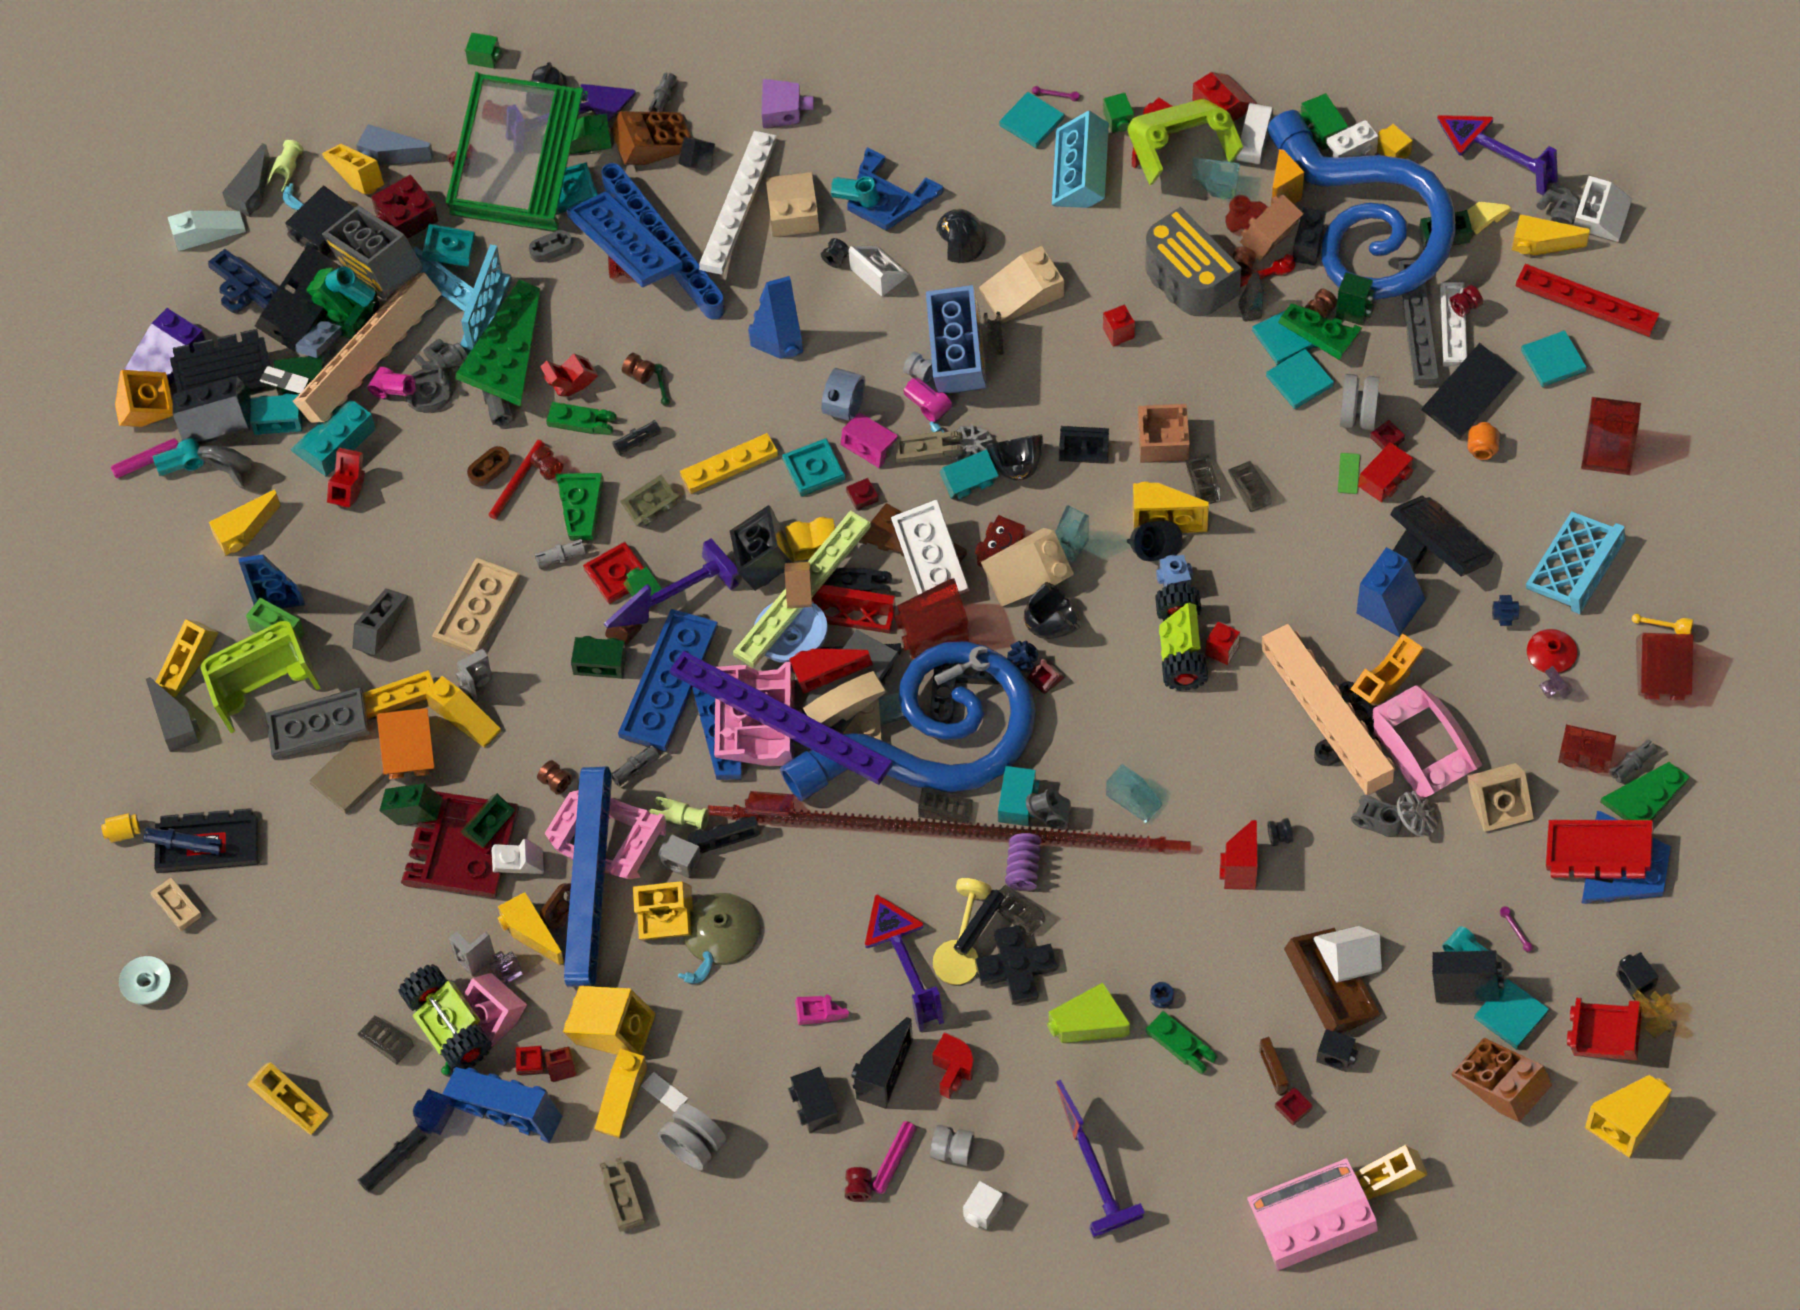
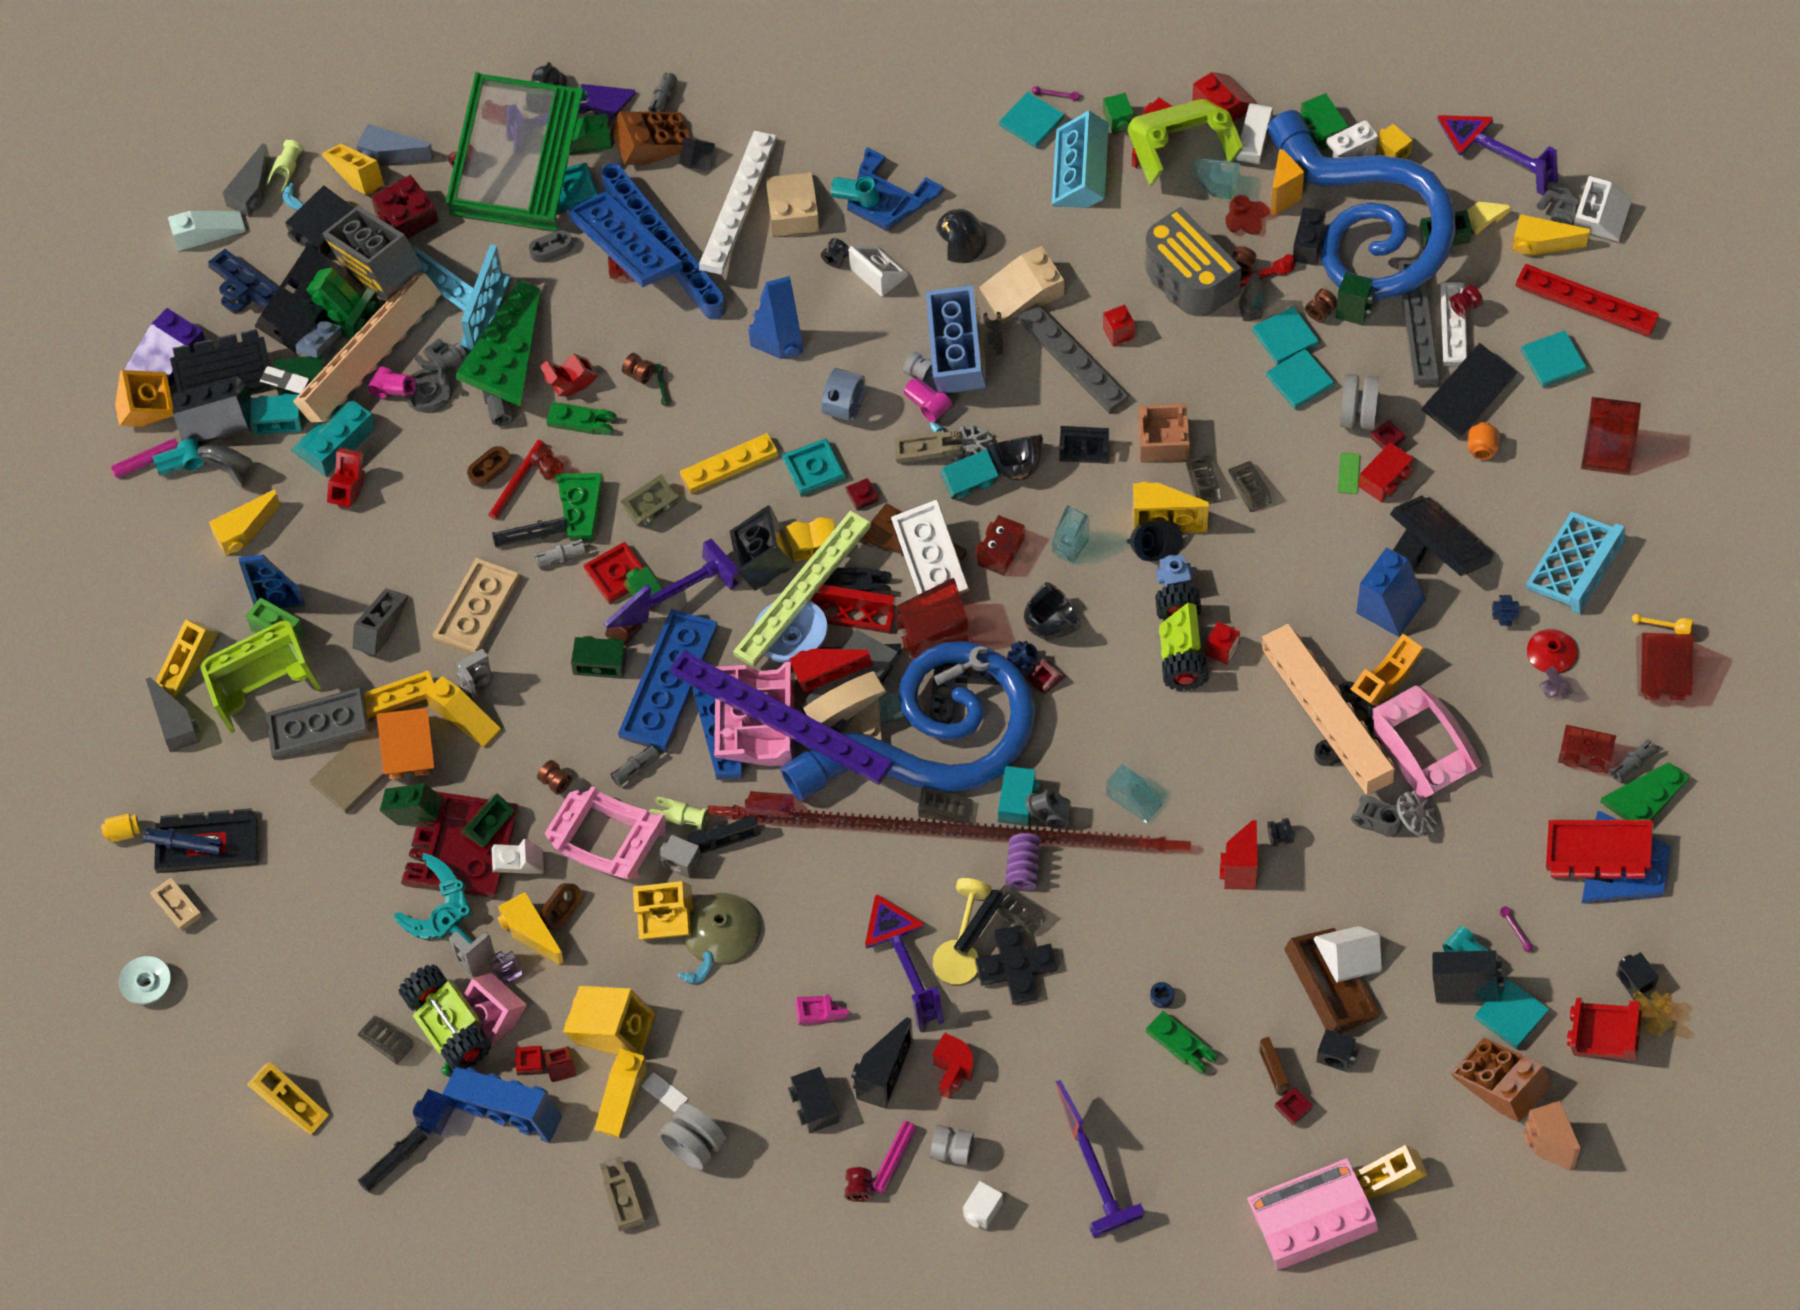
(351, 285): teal piece -> none
(446, 916): none -> teal bar
(448, 245): teal tile -> none
(483, 50): green brick -> none
(500, 538): none -> black pin
(588, 876): blue beam -> none
(623, 444): black pin -> none
(783, 103): medium lavender torso -> none
(798, 585): medium nougat slope -> none
(867, 439): dark pink panel -> none
(1027, 566): tan slope -> none
(1073, 358): none -> dark grey plate
(1088, 1017): lime slope -> none
(1271, 226): nougat container -> none
(1325, 334): green wing -> none
(1501, 796): tan slope -> none
(1552, 1135): none -> nougat slope
(1629, 1113): yellow slope -> none

